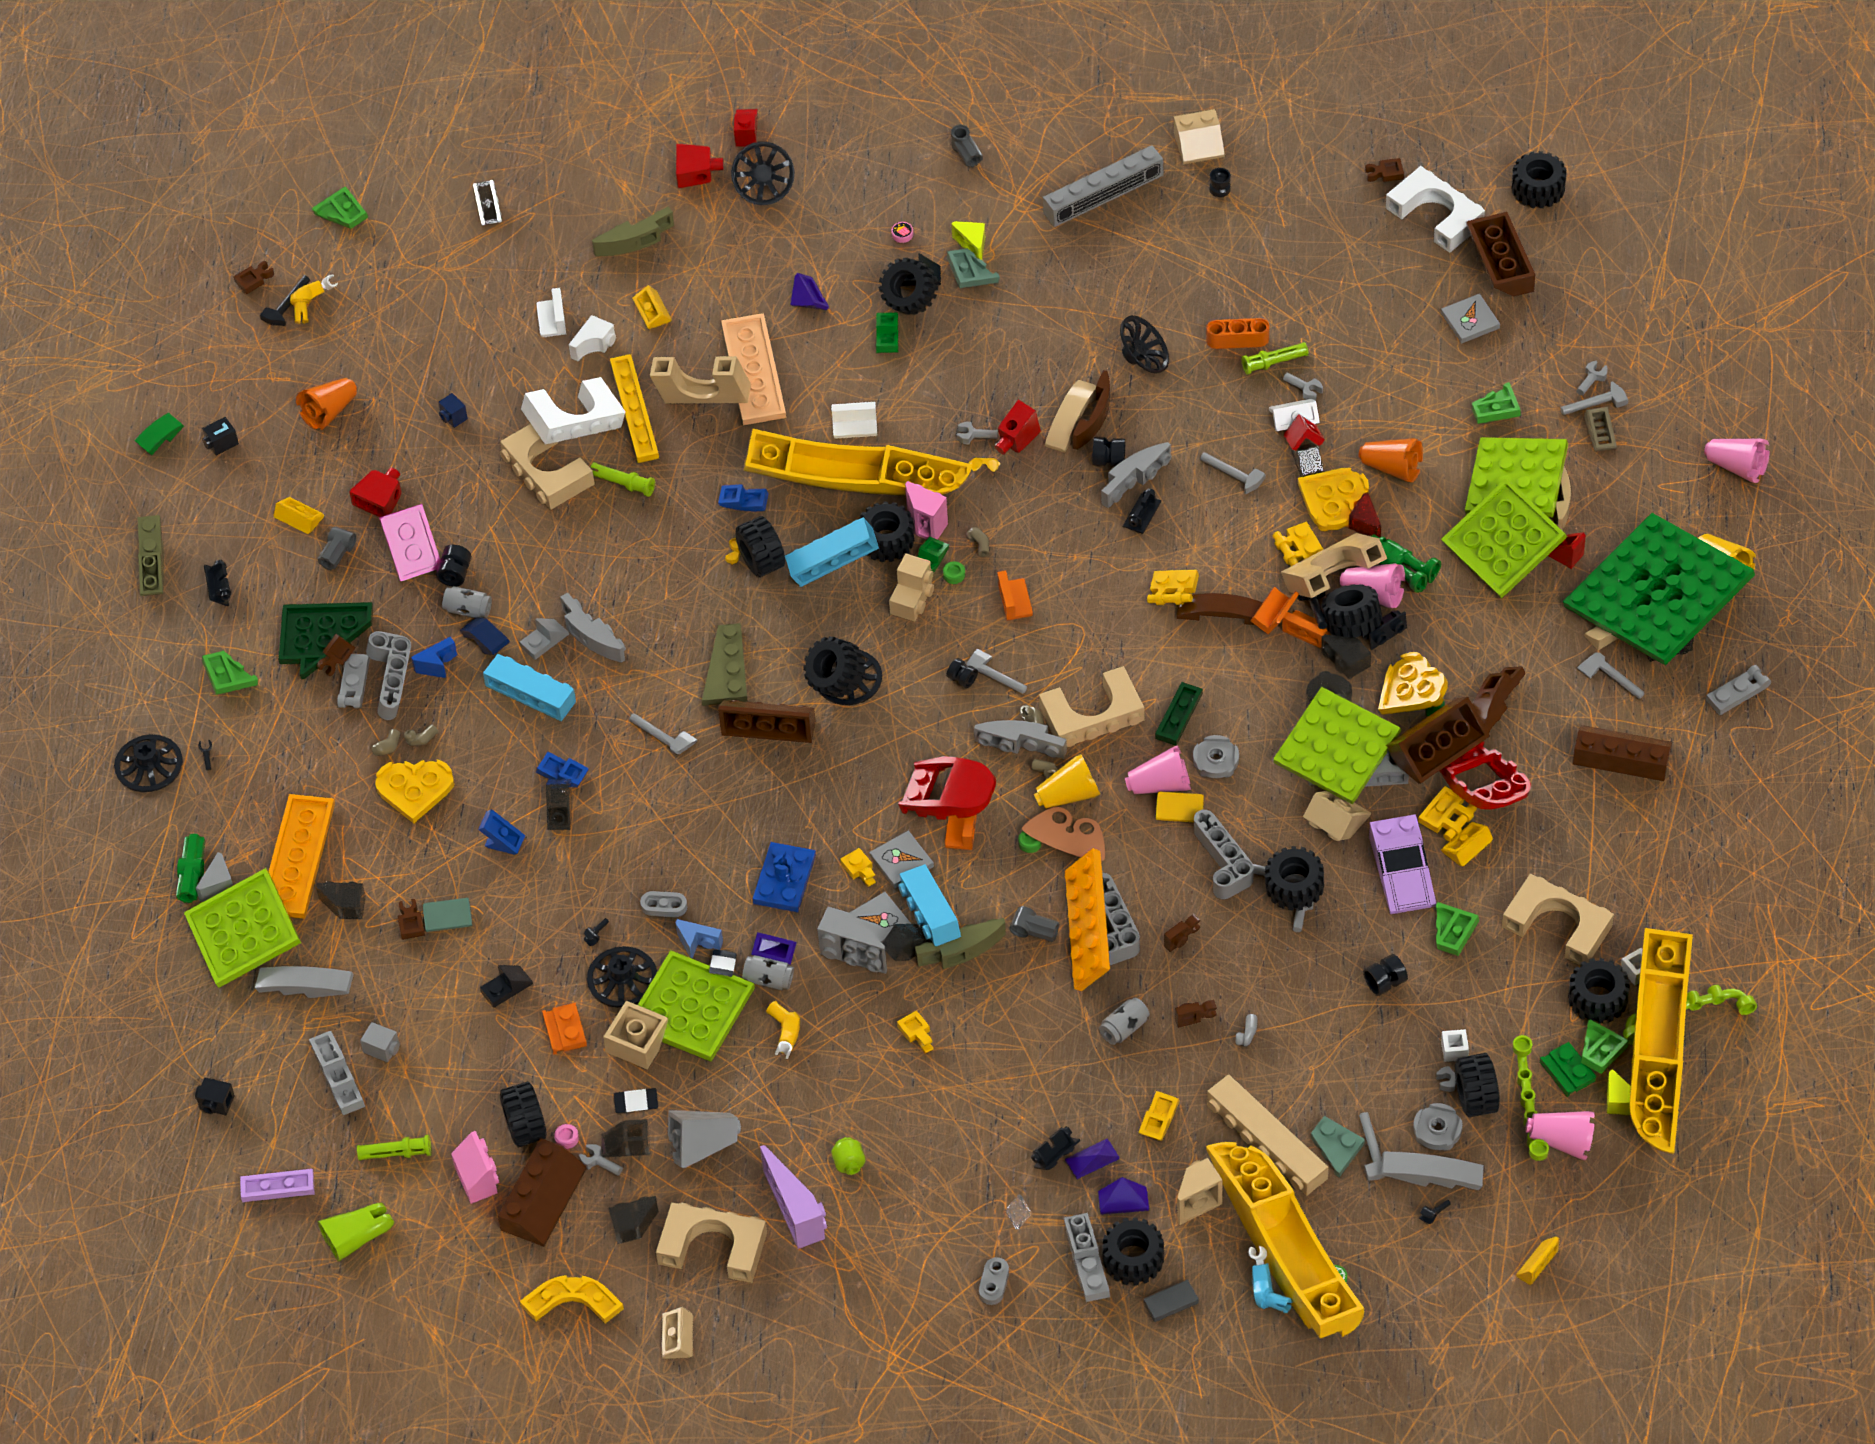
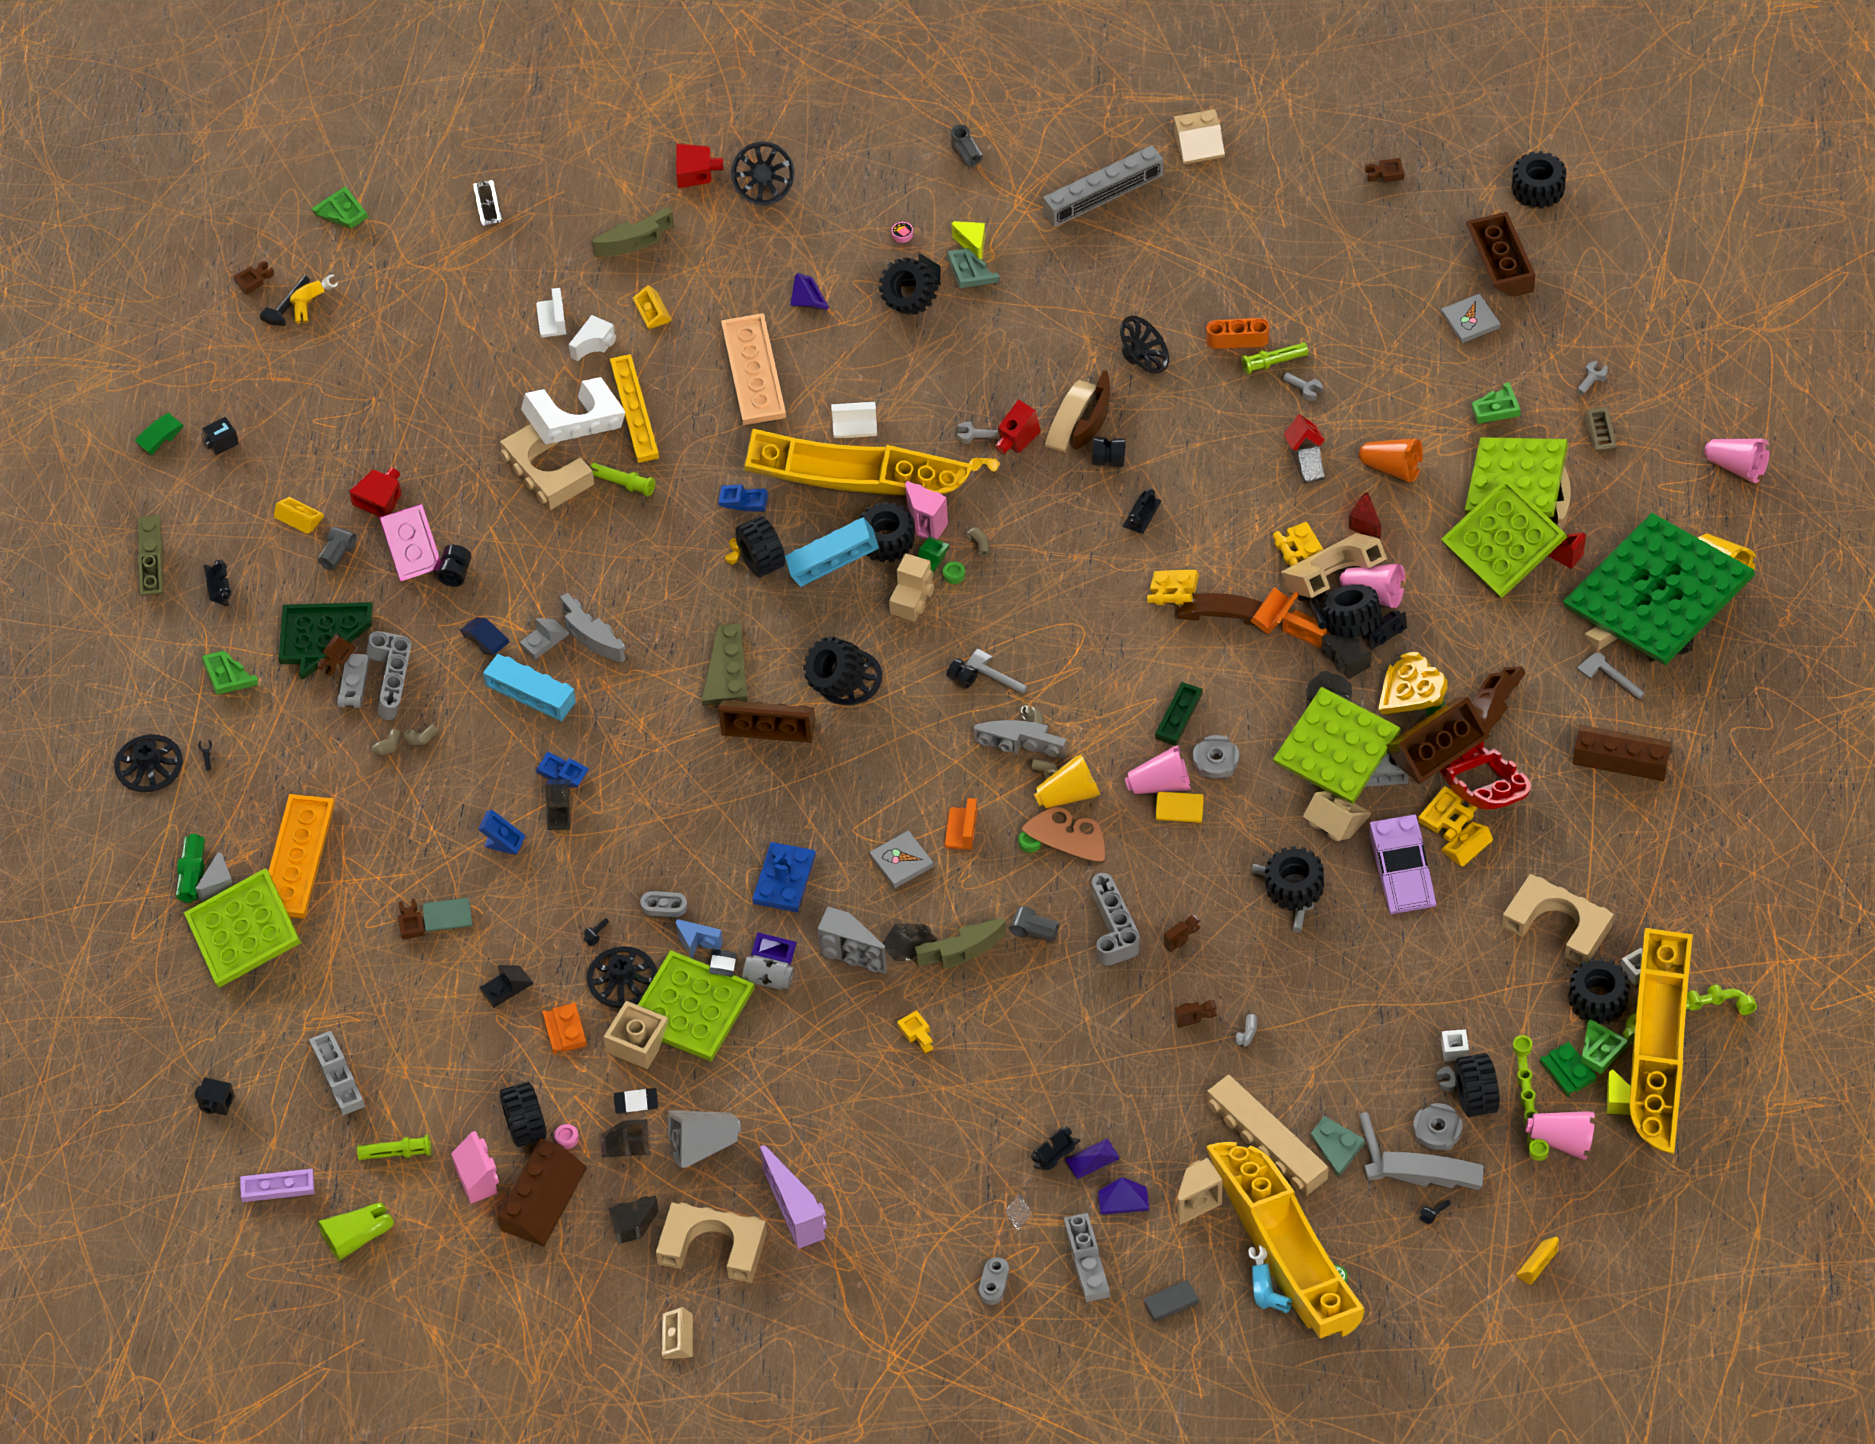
(308, 980): light grey slope -> none
(325, 402): orange cone -> none
(343, 899): clear smoke slope -> none
(380, 1042): light grey brick -> none
(414, 787): yellow plate -> none
(431, 659): blue slope -> none
(452, 410): dark blue plate -> none
(456, 600): light grey piece -> none
(568, 1289): yellow plate -> none
(597, 1159): light grey bar -> none
(675, 386): tan arch -> none
(677, 745): light grey piece -> none
(745, 127): red arch -> none
(789, 1027): yellow arm -> none
(848, 1155): lime head -> none
(858, 865): yellow plate -> none
(879, 916): light grey tile -> none
(887, 332): green slope -> none
(929, 905): medium azure brick -> none
(965, 792): red slope -> none
(1014, 597): orange panel -> none
(1087, 920): light orange plate -> none
(1124, 710): tan arch -> none
(1124, 1021): light grey piece -> none
(1133, 1234): black tyre -> none
(1138, 468): light grey slope -> none
(1159, 1116): yellow slope -> none
(1207, 830): light grey beam -> none
(1220, 182): black wheel -> none
(1251, 481): light grey piece -> none
(1286, 413): white panel -> none
(1332, 496): yellow plate -> none
(1383, 975): black wheel -> none
(1424, 572): green piece -> none
(1425, 187): white arch -> none
(1453, 928): bright green wing -> none
(1615, 395): light grey piece -> none
(1738, 690): light grey plate -> none

